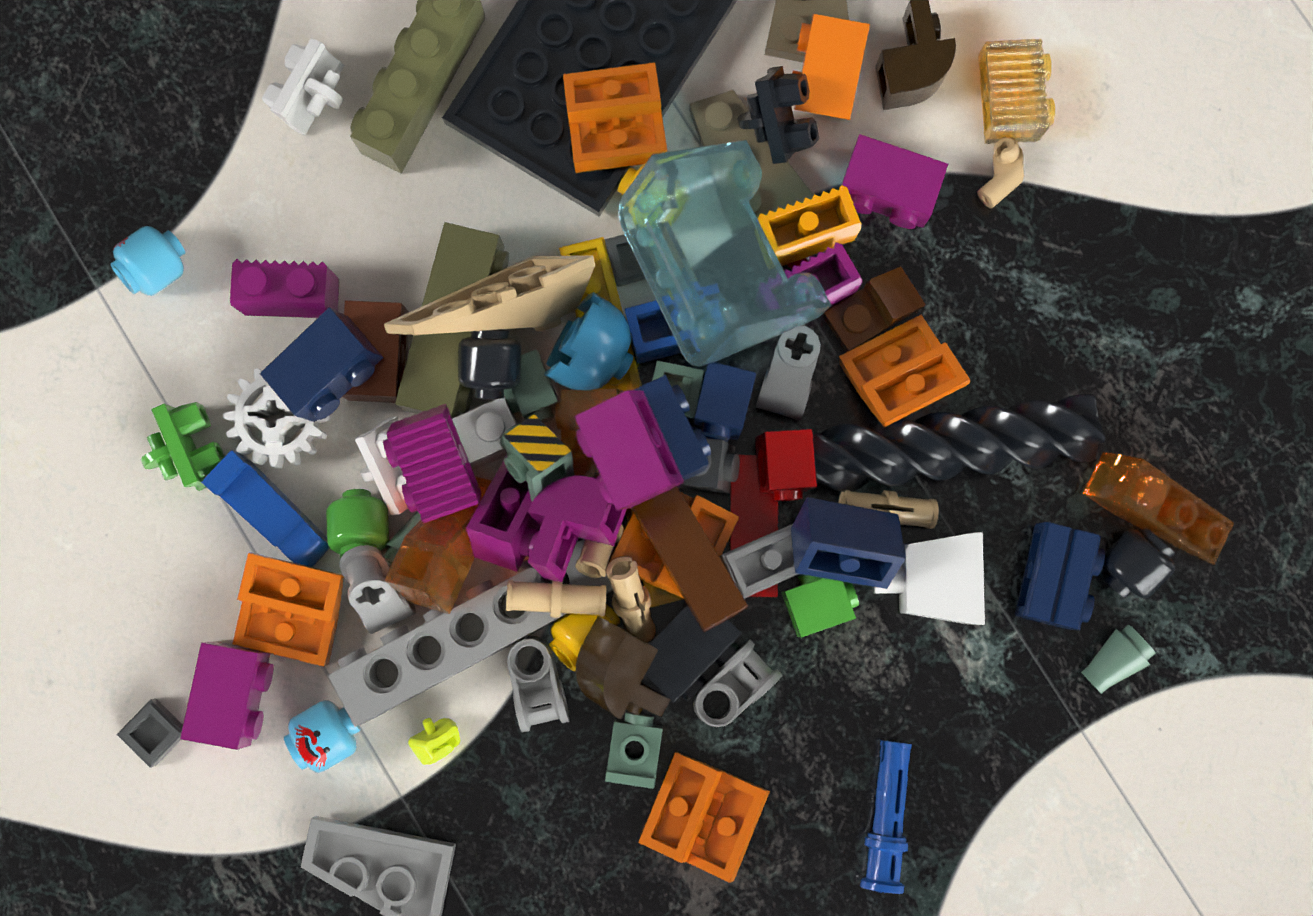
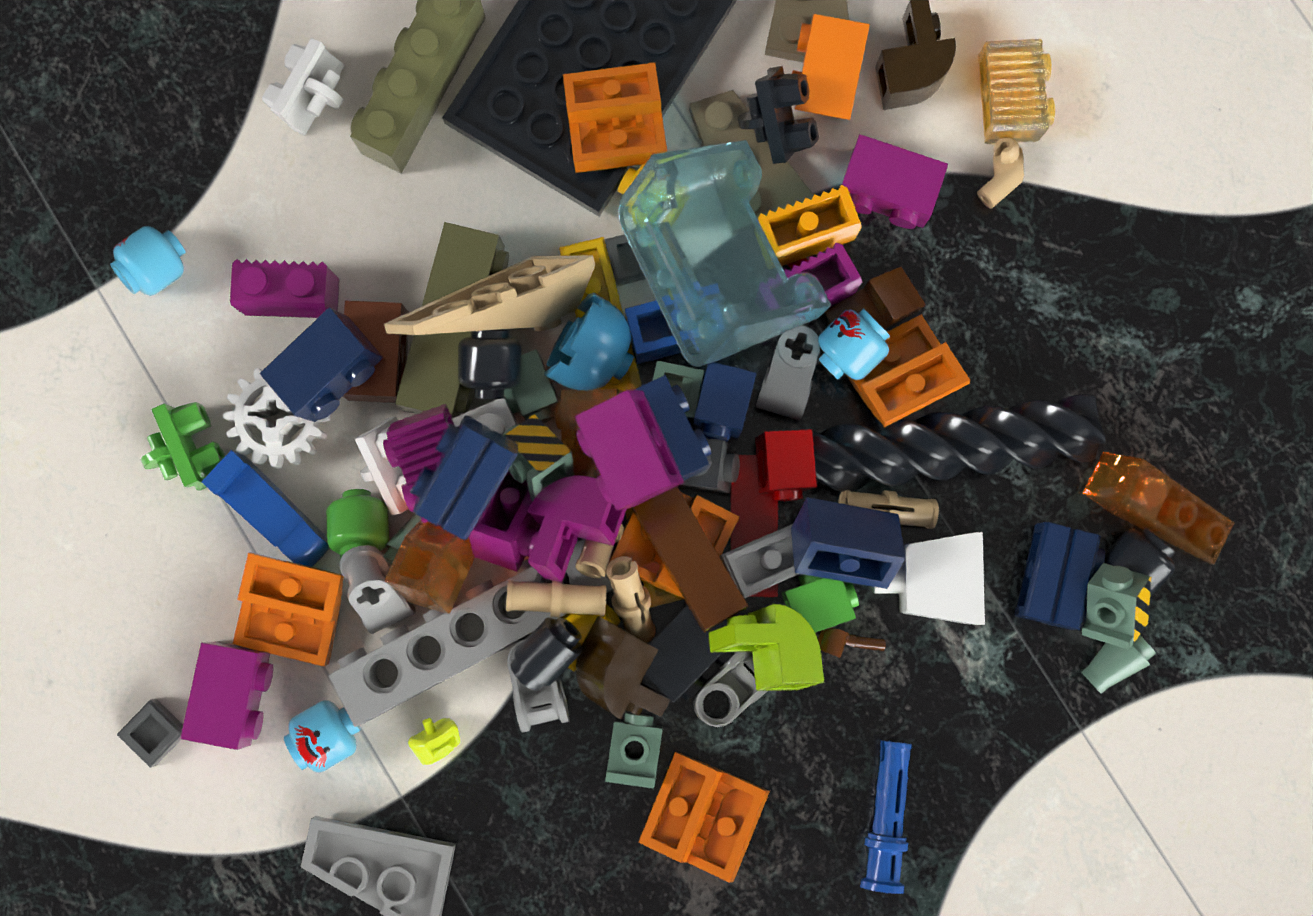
(464, 477): none -> dark blue brick
(546, 653): none -> black brick
(781, 645): none -> lime brick
(834, 640): none -> reddish brown hand
(853, 344): none -> medium azure head
(1117, 605): none -> sand green brick

